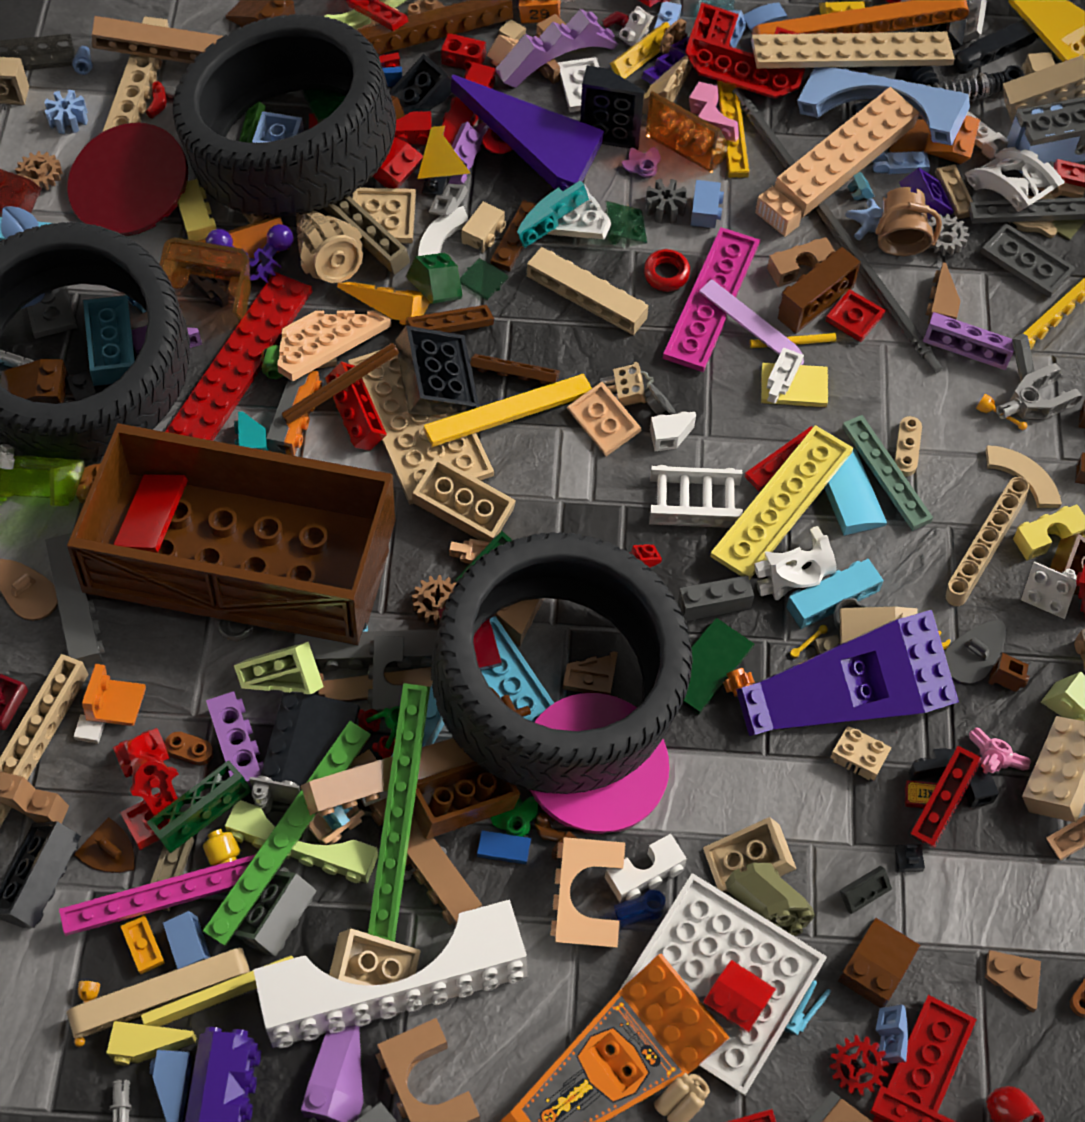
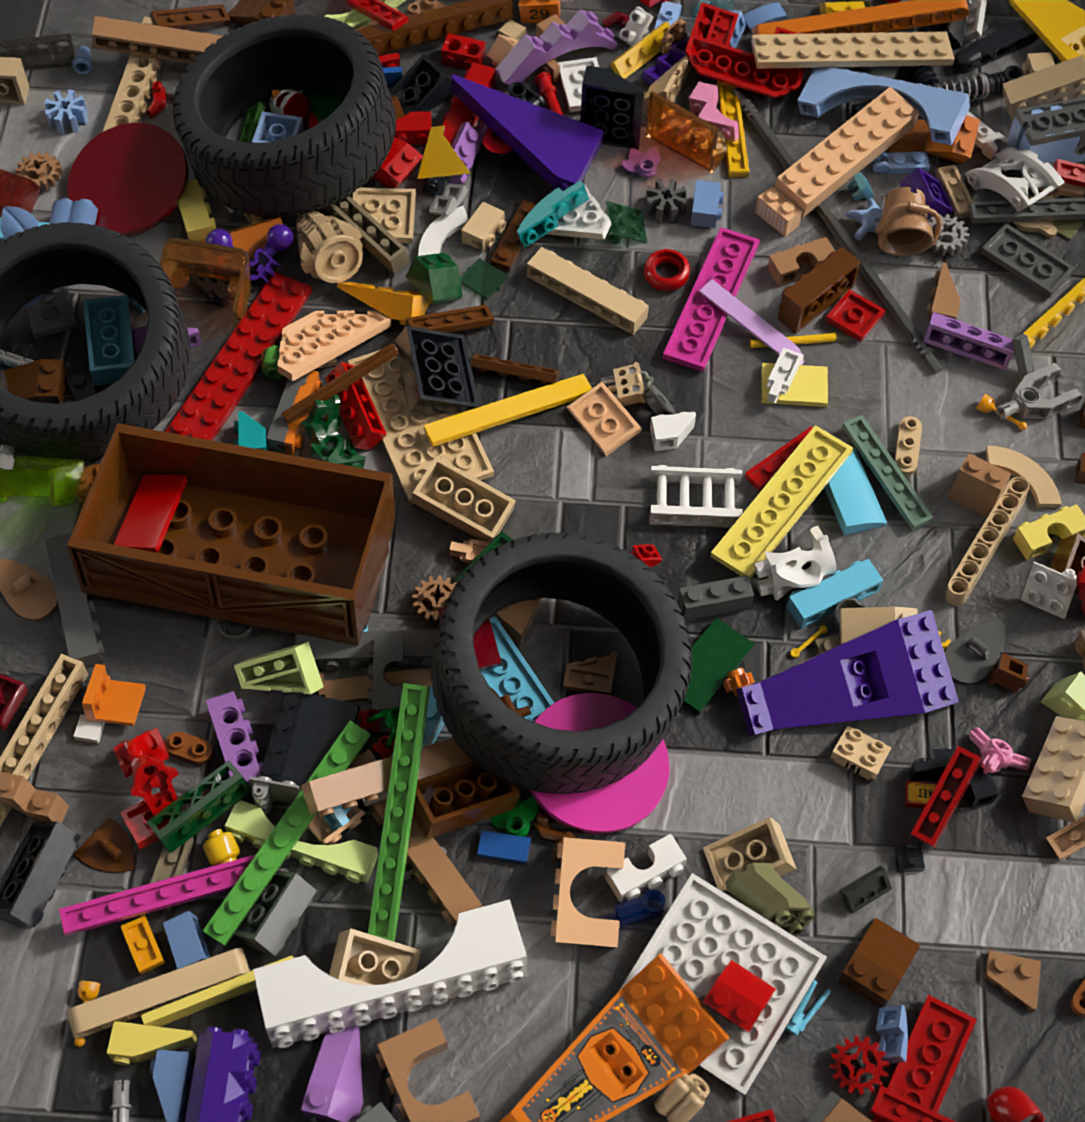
(73, 211): none -> medium blue brick
(191, 17): none -> reddish brown plate
(289, 103): none -> red piece
(325, 431): none -> dark green hips
(522, 92): none -> black piece
(548, 91): none -> red pin
(979, 485): none -> medium nougat slope

